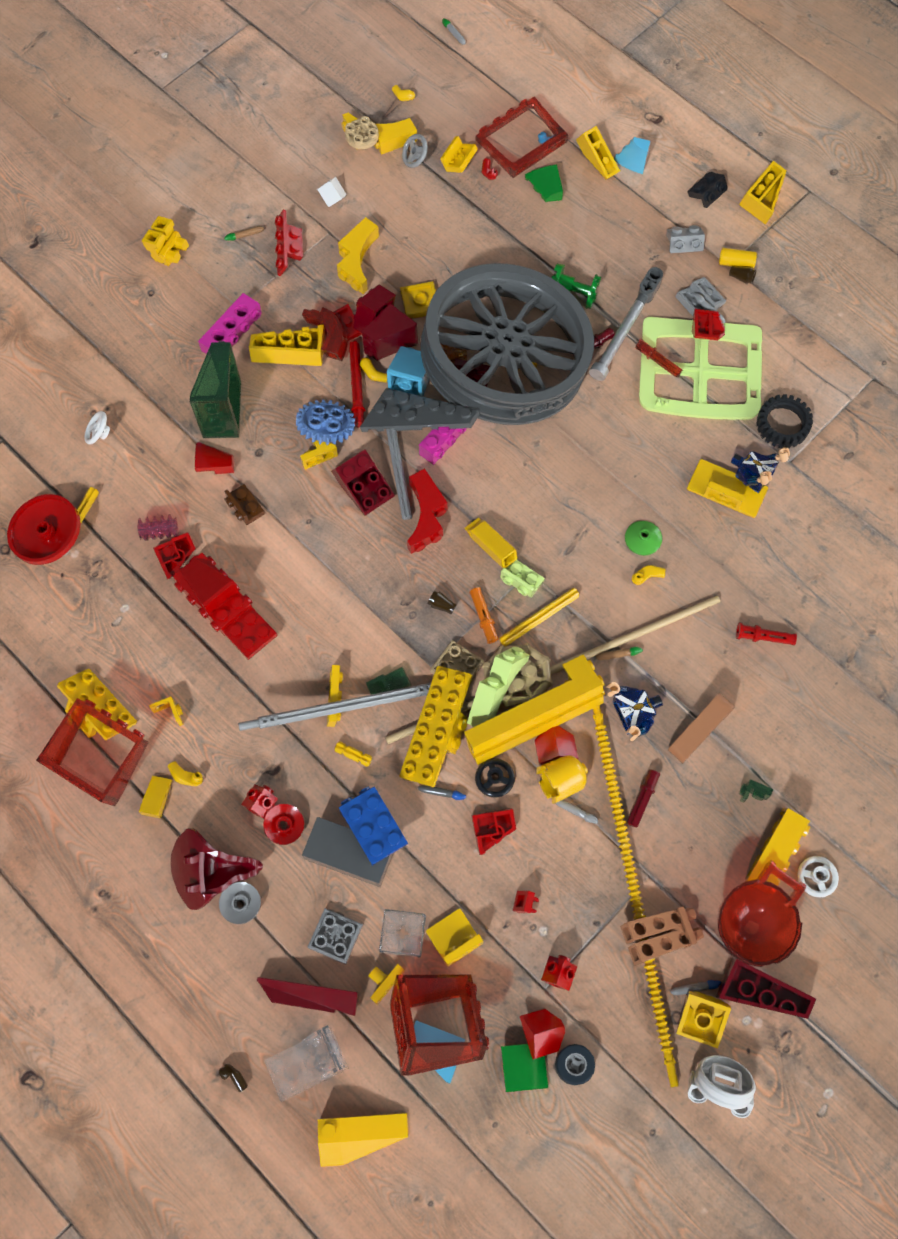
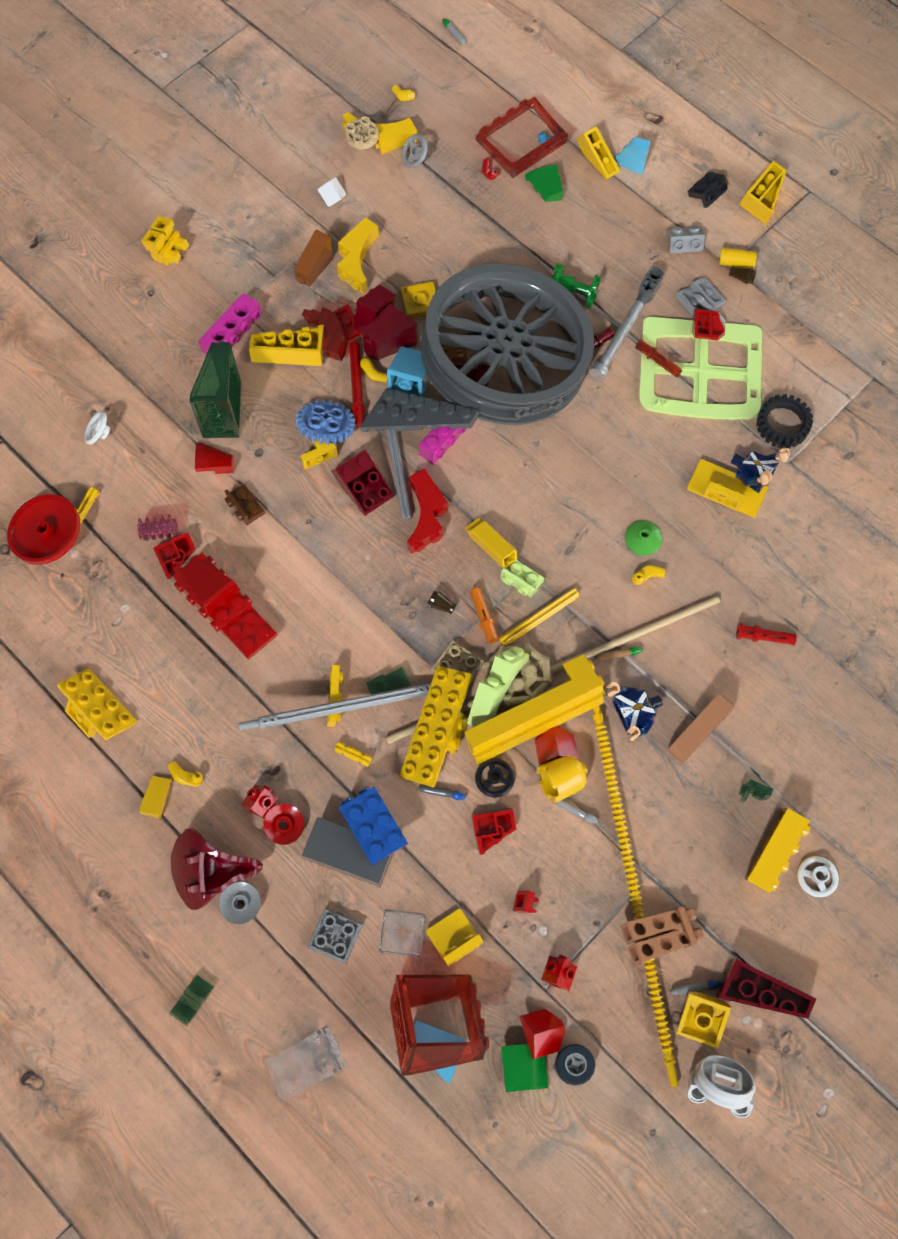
(61, 740): clear red windscreen -> none
(168, 702): yellow bracket -> none
(192, 1000): none -> clear green slope
(235, 1075): dark brown arm -> none
(244, 233): medium nougat piece -> none
(288, 242): red bracket -> none
(310, 996): dark red wedge -> none
(314, 258): none -> dark orange slope
(354, 1137): yellow wedge -> none
(385, 982): yellow tile -> none
(458, 155): yellow bracket -> none
(643, 798): dark red axle -> none
(760, 919): clear red windscreen -> none

